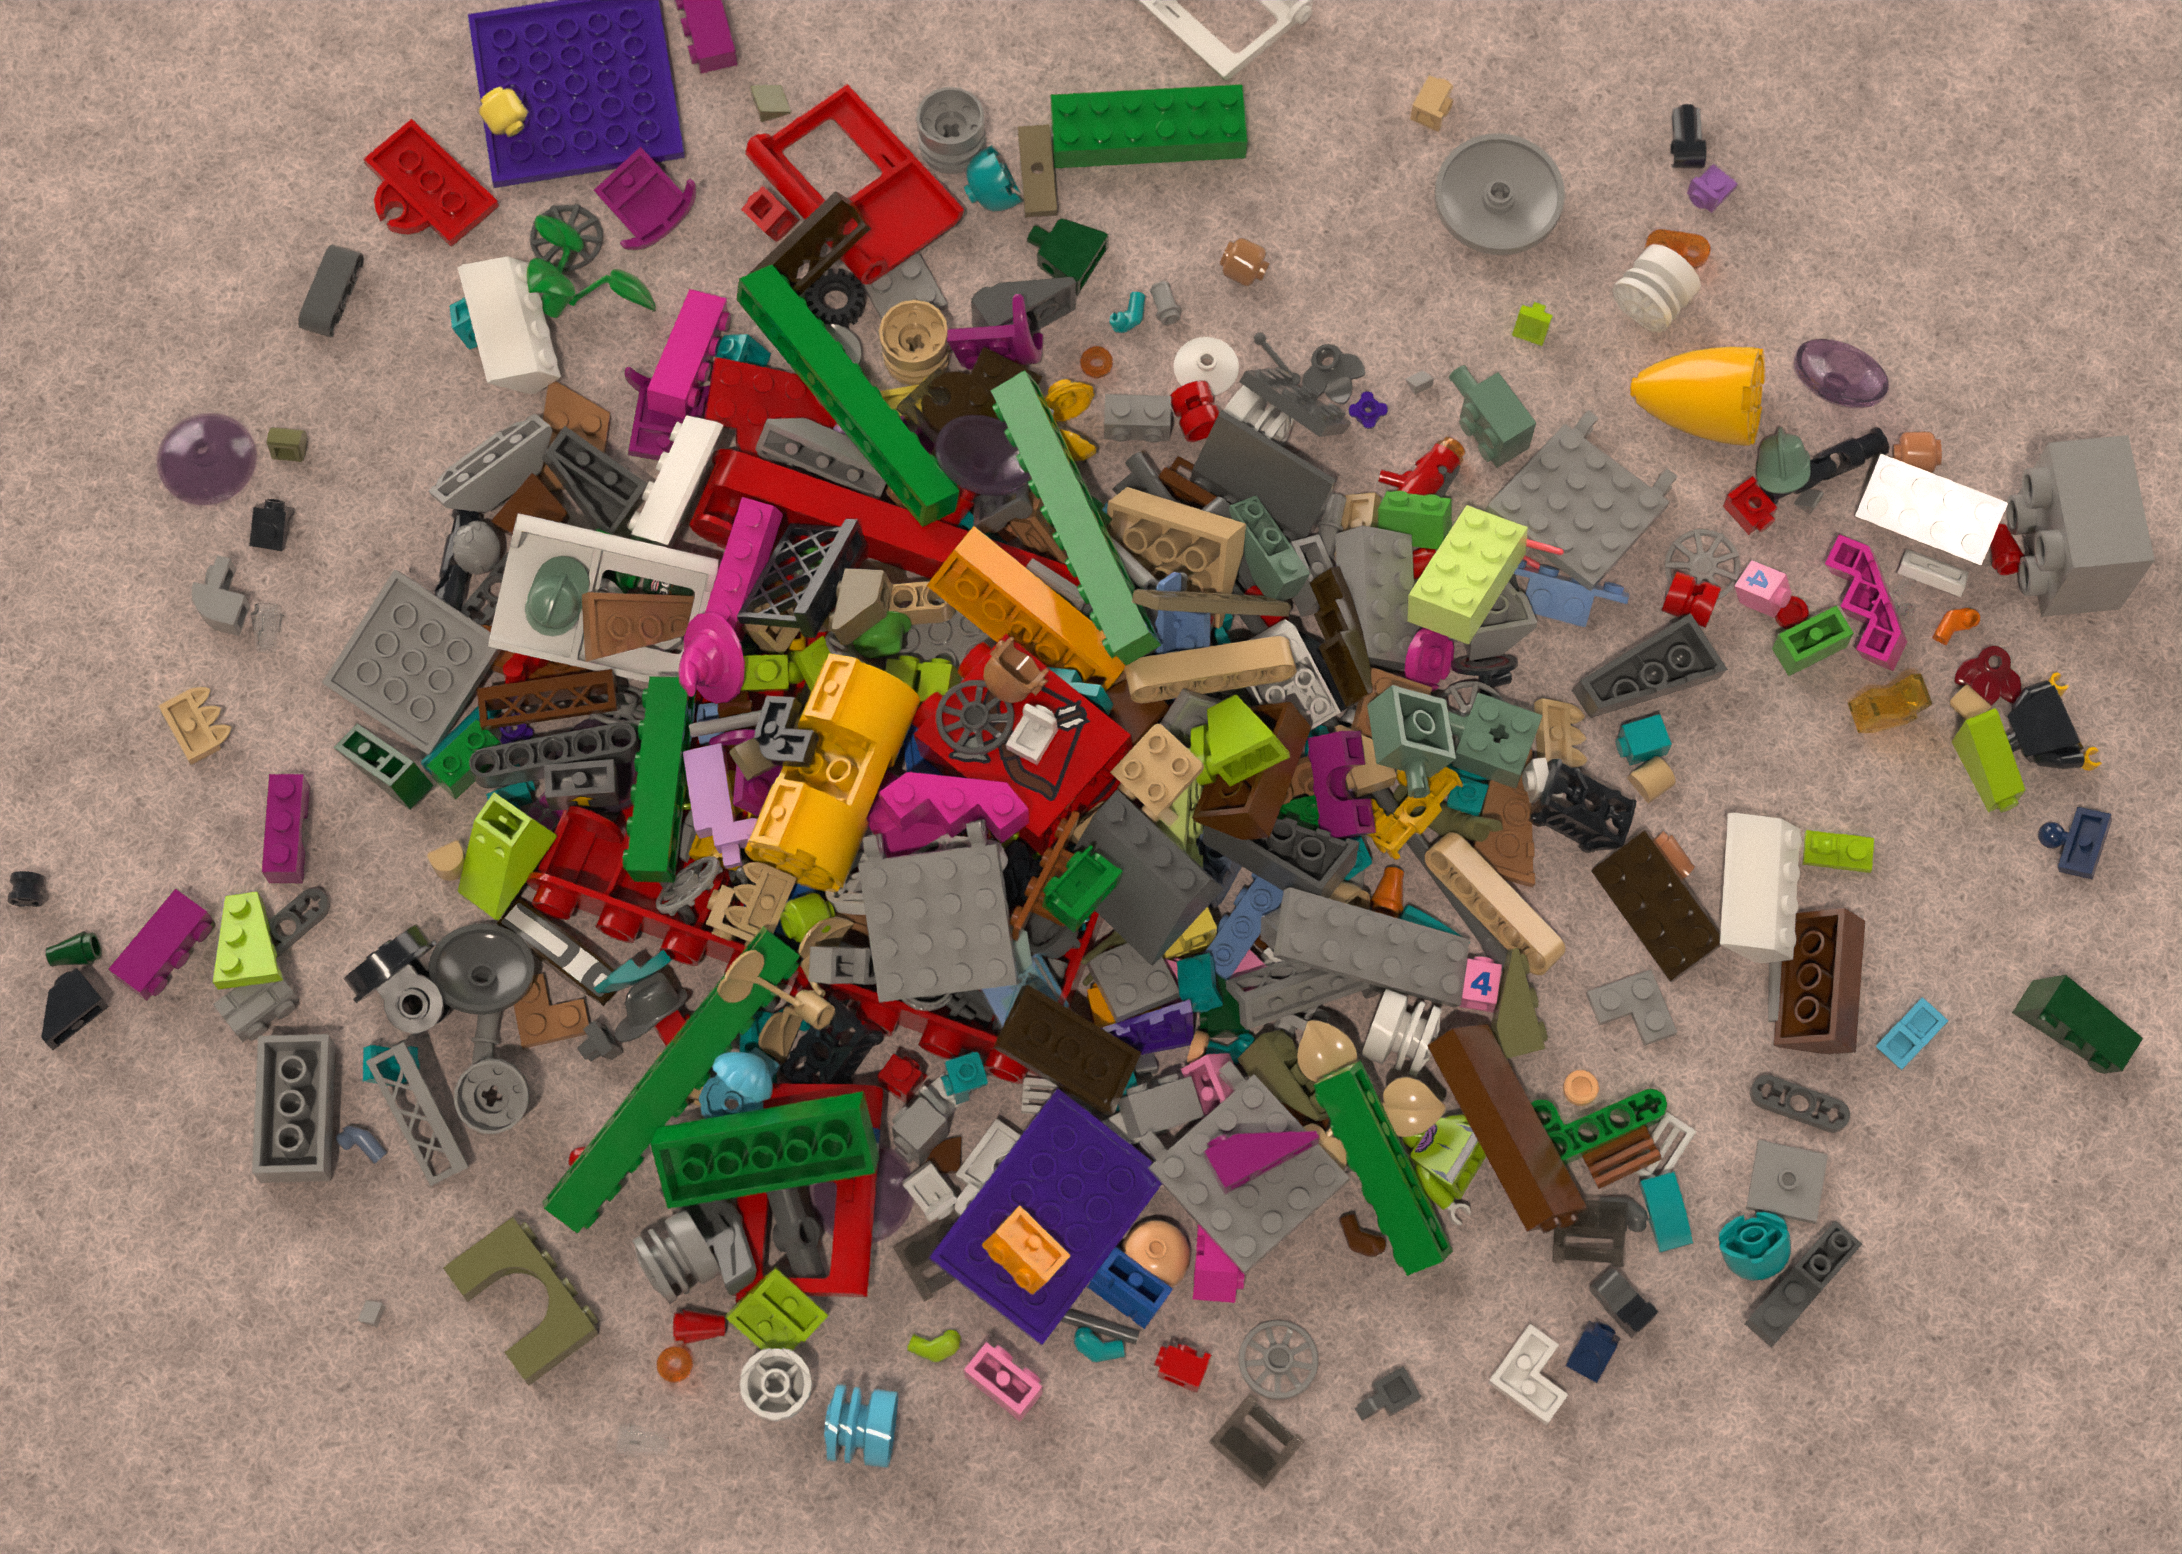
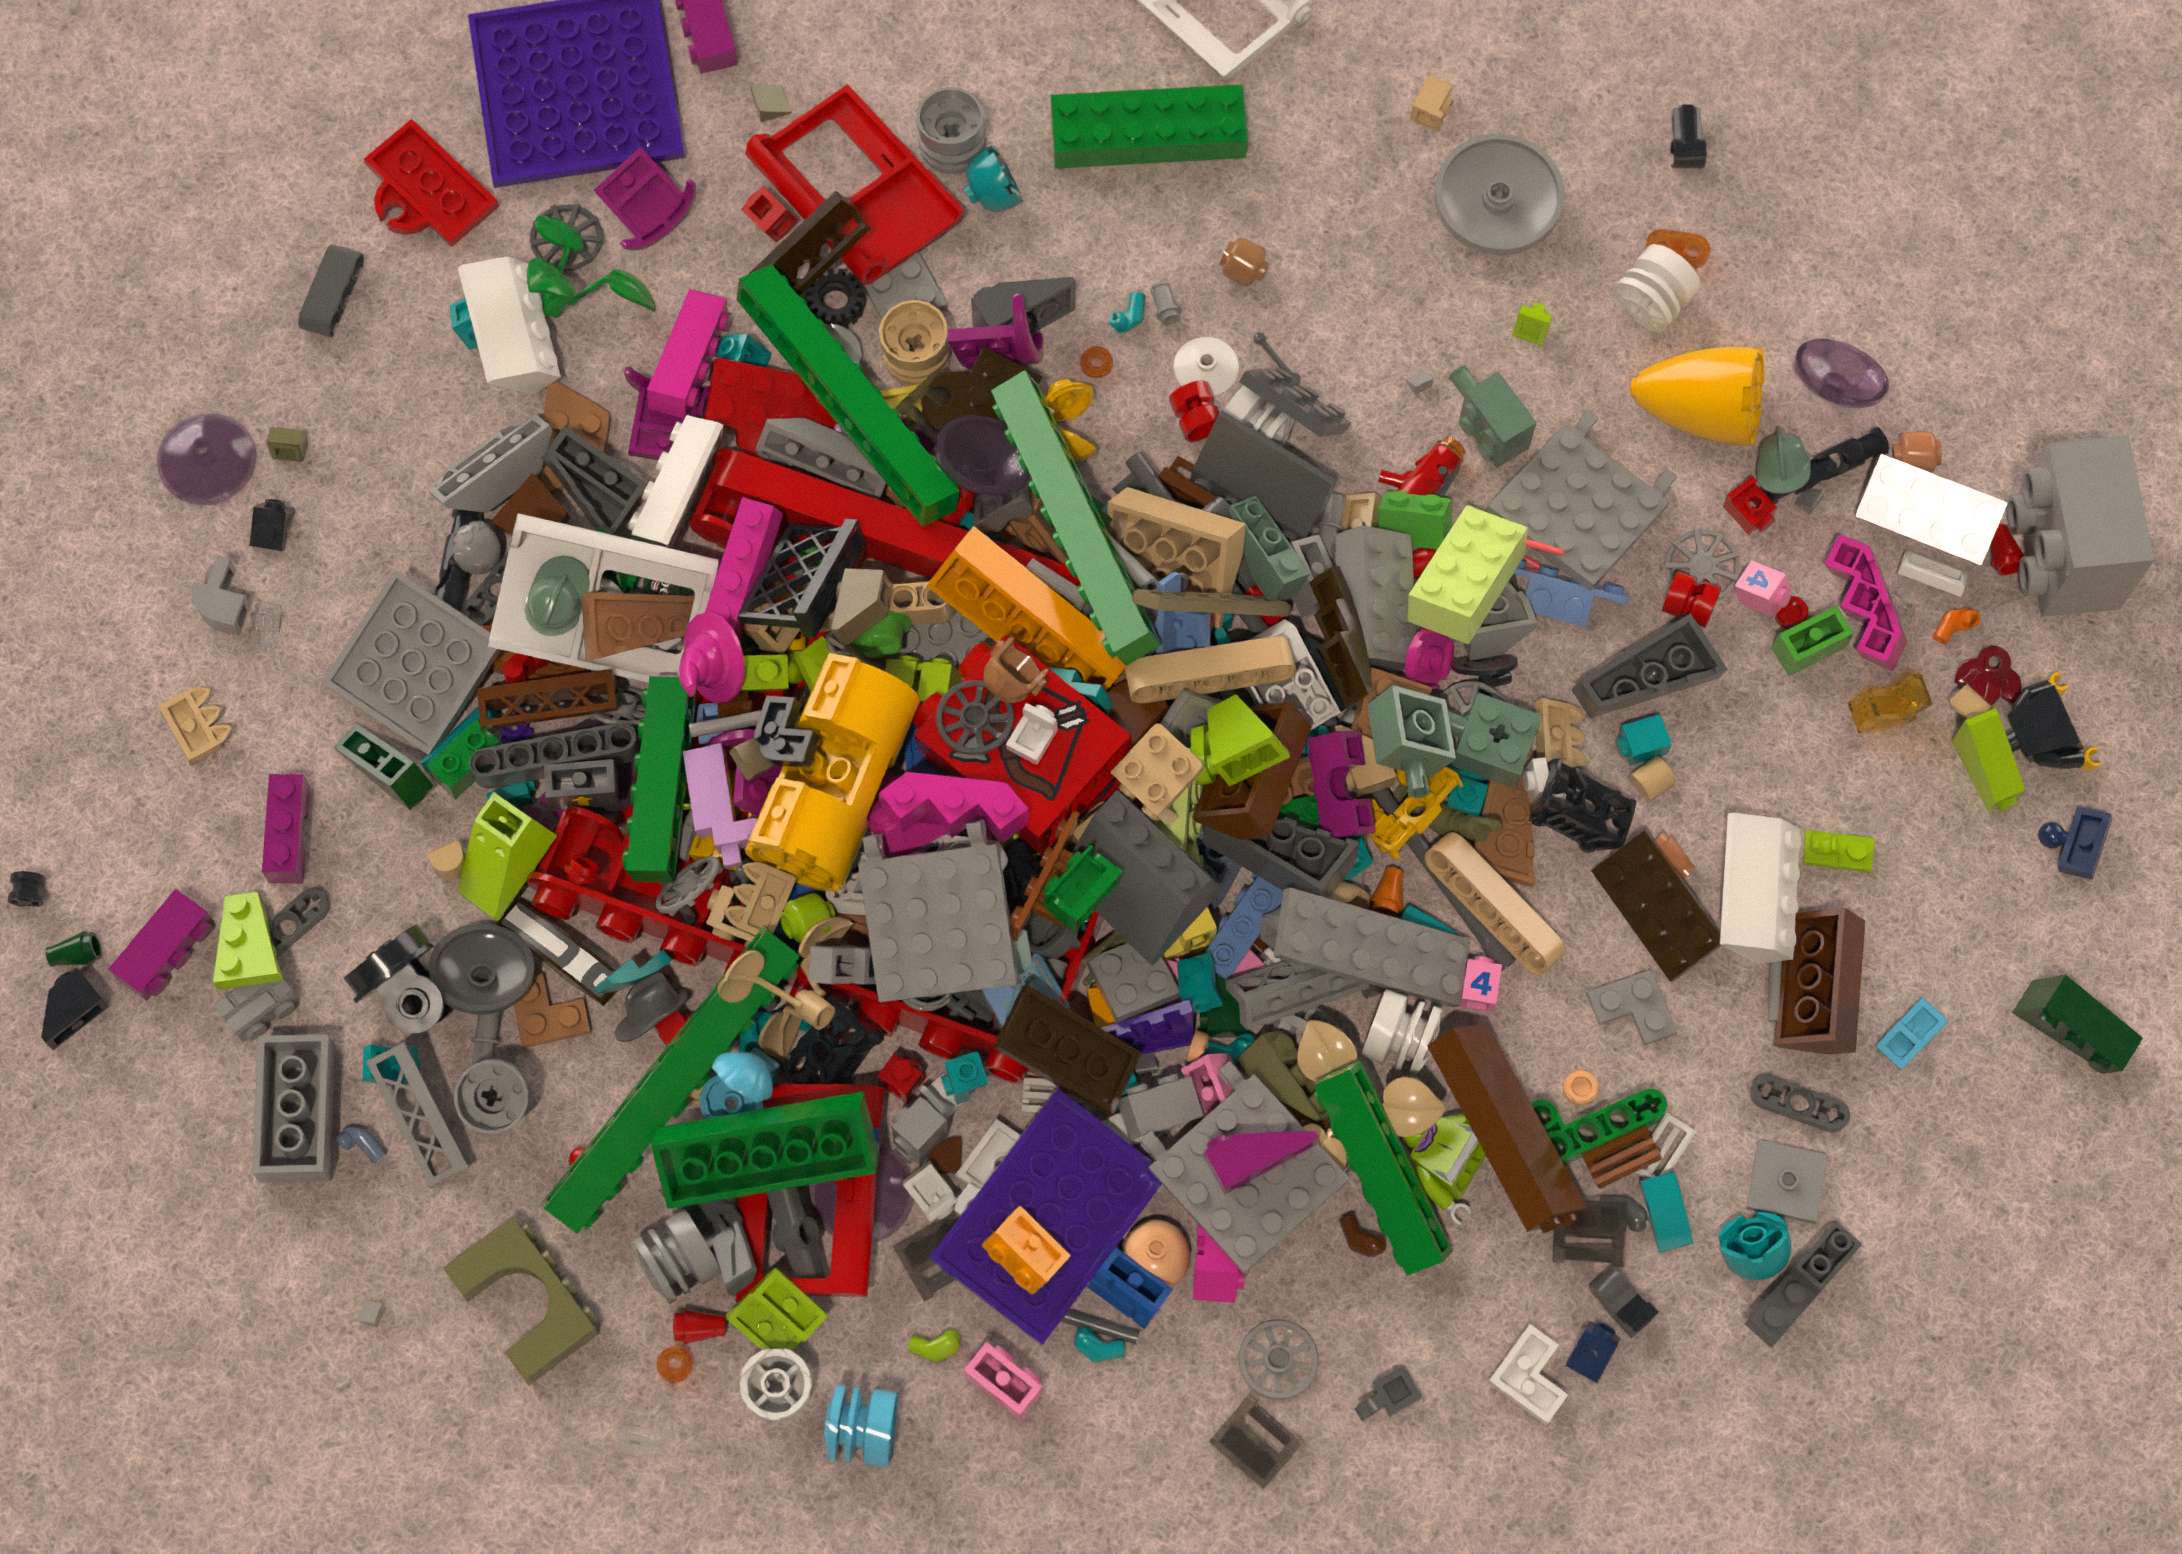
(503, 111): light yellow head -> none
(581, 870): none -> red plate
(599, 1043): dark grey tile -> none
(1036, 154): dark tan tile -> none
(1069, 250): dark green torso -> none
(1137, 417): light grey brick -> none
(1182, 1366): red brick -> none
(1335, 378): dark grey plate -> none
(1367, 419): dark purple plate -> none
(1514, 1015): olive slope -> none
(1711, 189): medium lavender bracket -> none

